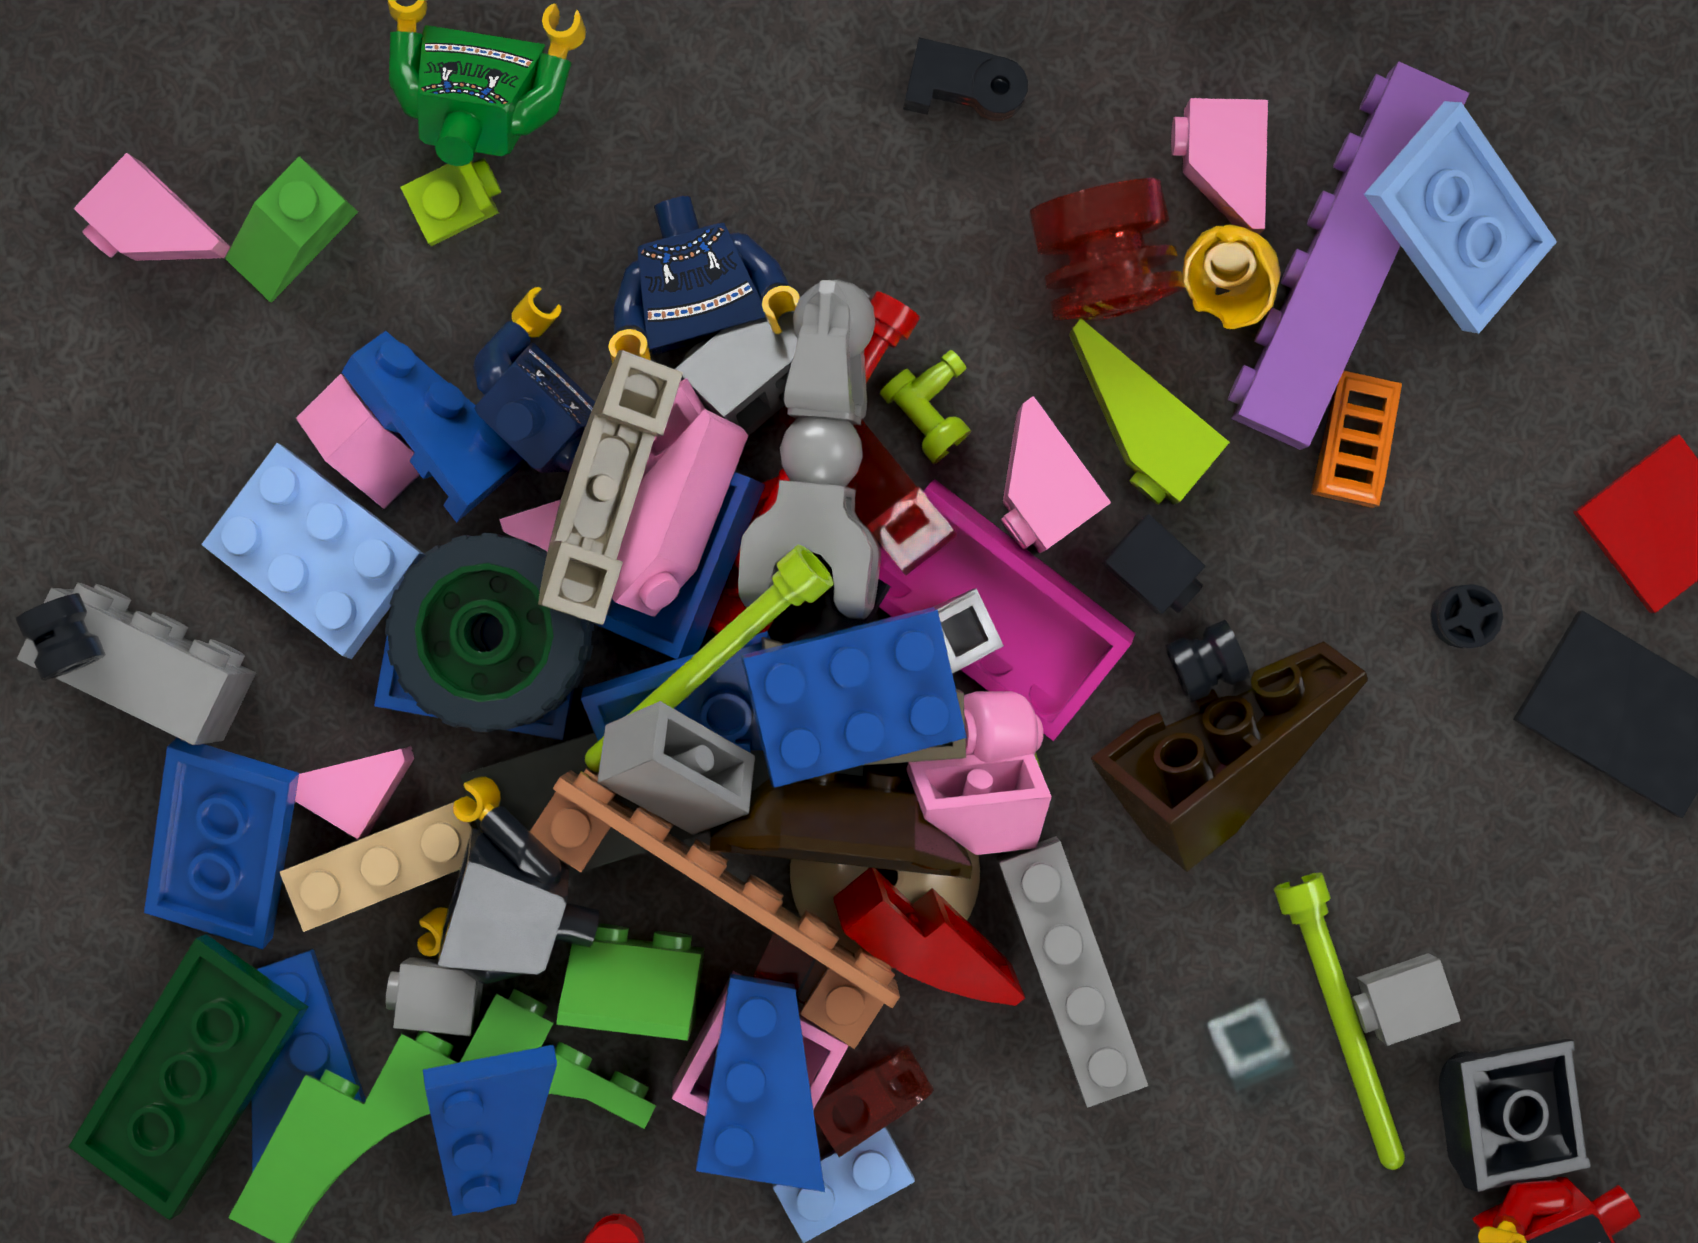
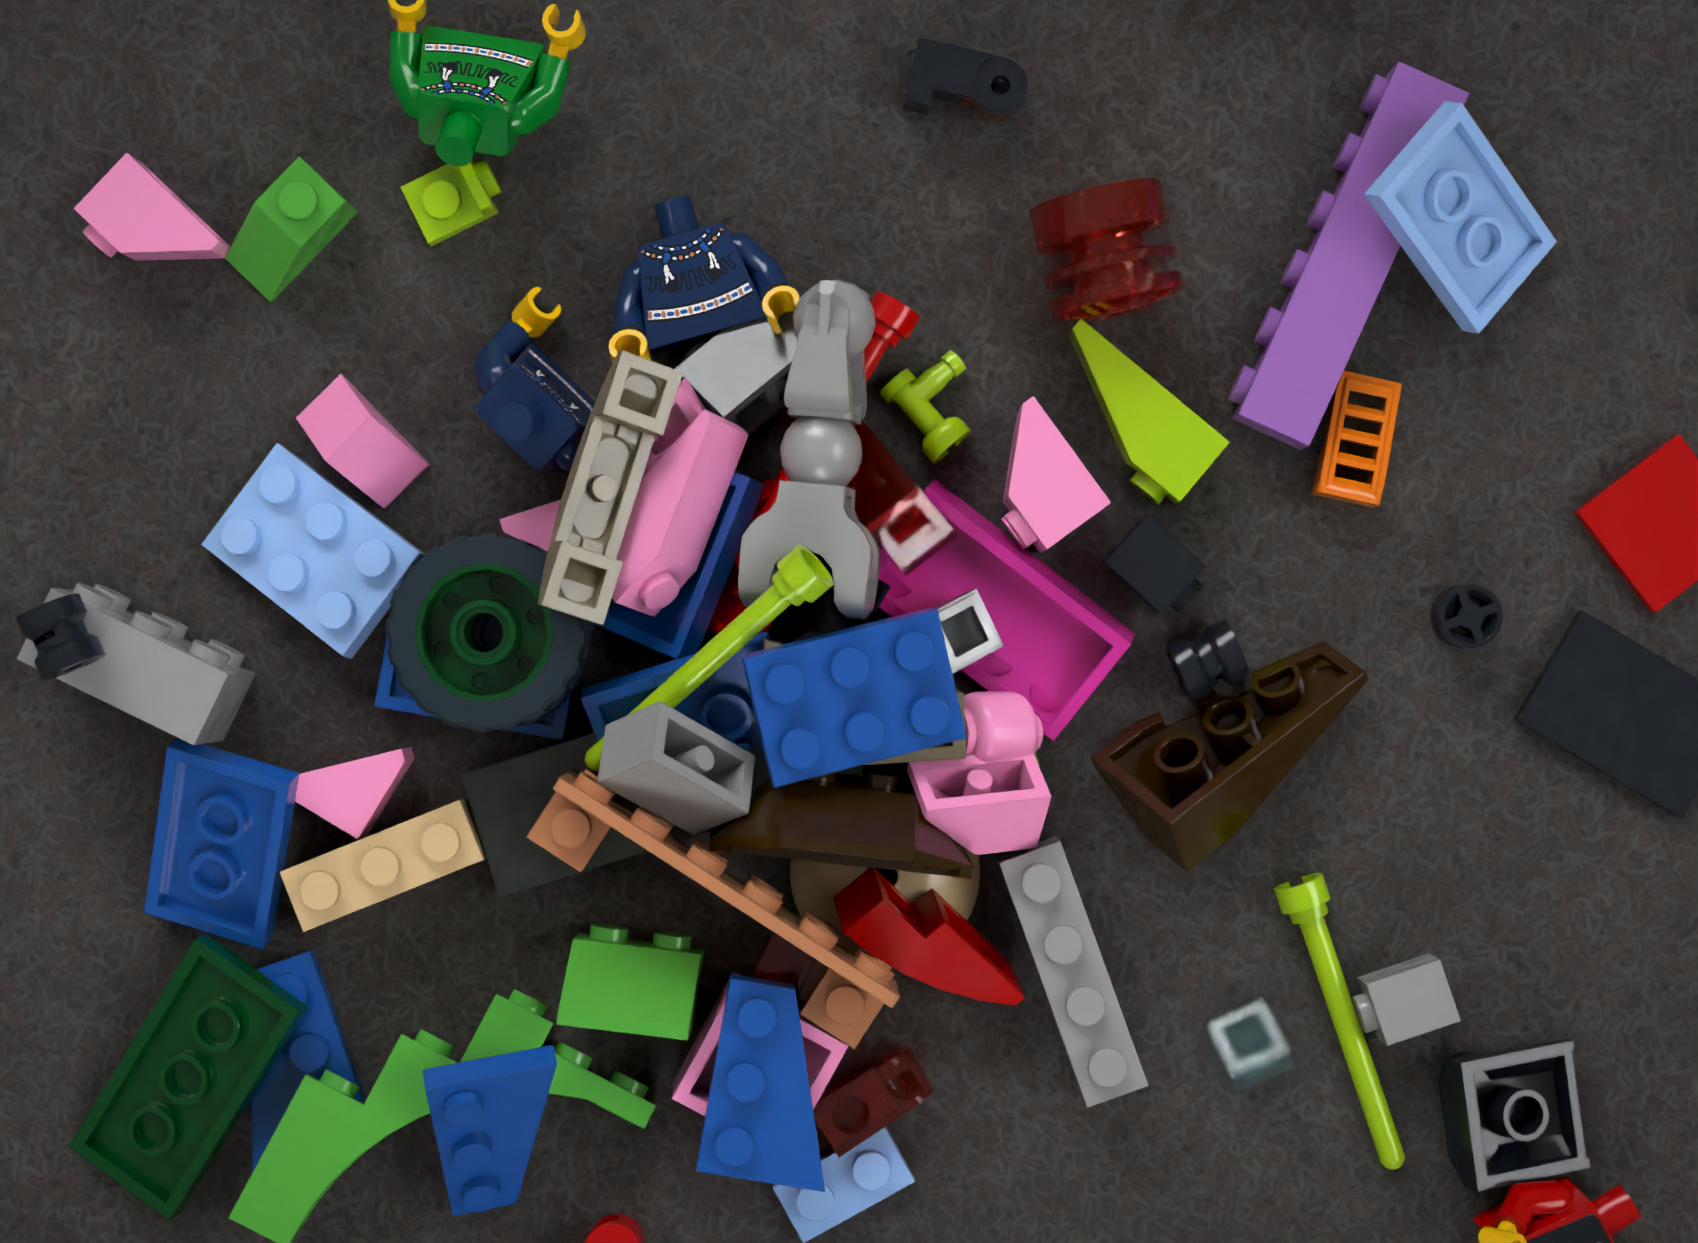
(434, 421): blue wing -> none
(434, 998): light grey brick -> none
(505, 898): torso -> none
(1226, 155): bright pink slope -> none
(1234, 261): yellow hair -> none

